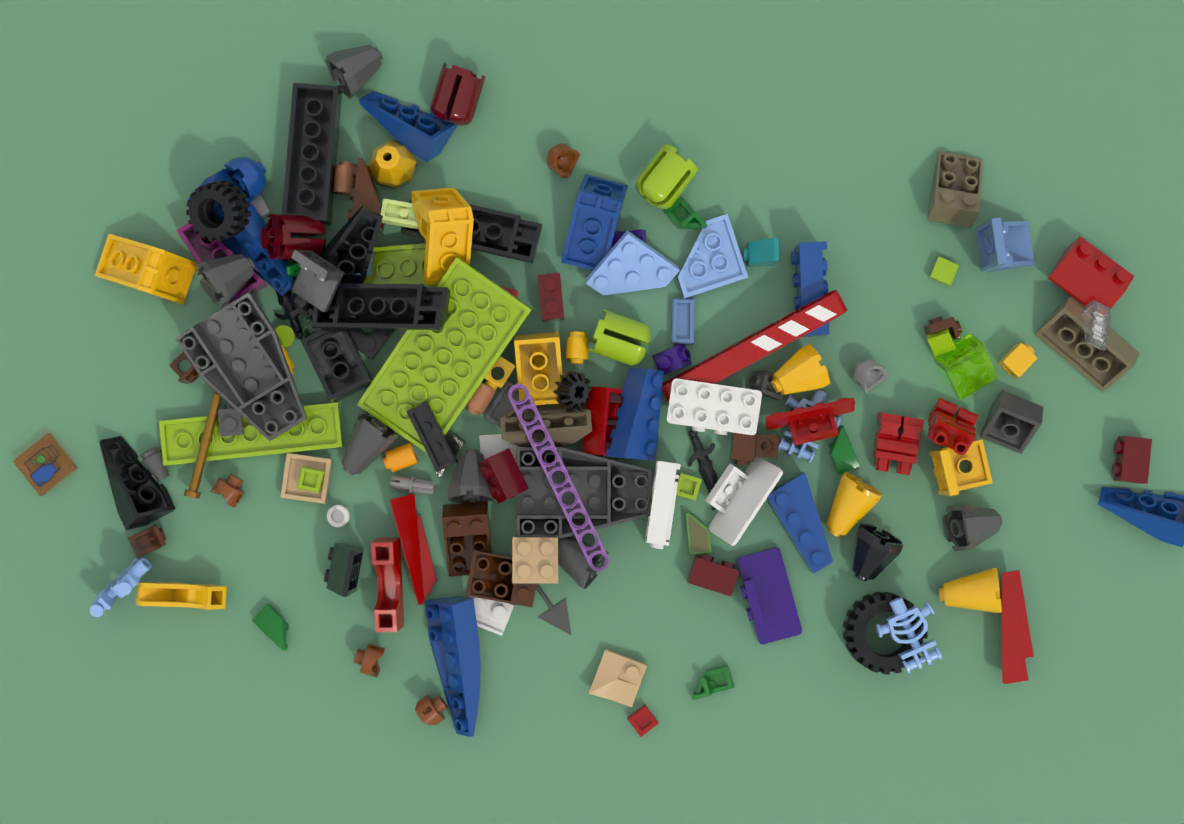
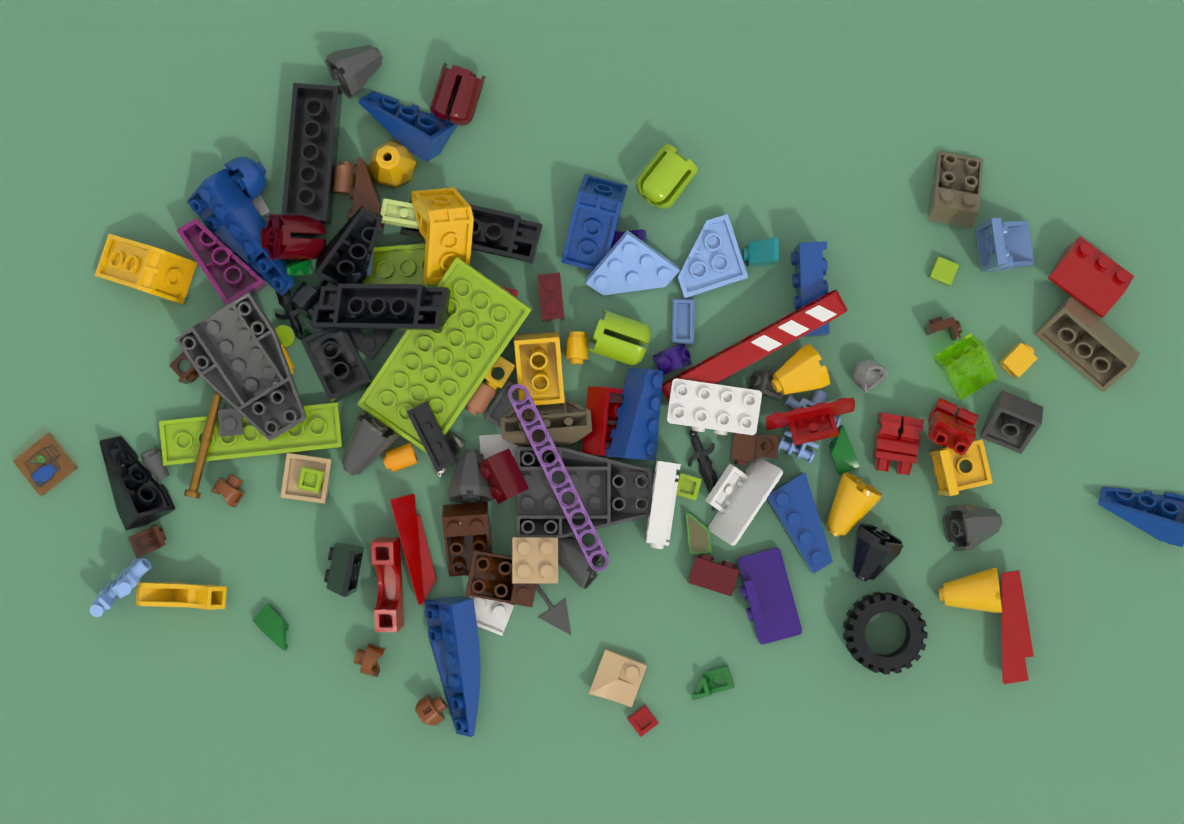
(203, 214): black tyre -> none
(225, 277): dark grey cone -> none
(316, 279): flat silver bracket -> none
(338, 516): white tile -> none
(412, 485): light grey axle -> none
(562, 159): dark orange piece -> none
(572, 390): black gear -> none
(684, 216): green slope -> none
(906, 616): light blue piece -> none
(941, 342): lime tile -> none
(1096, 321): clear slope -> none
(1132, 459): dark red brick -> none

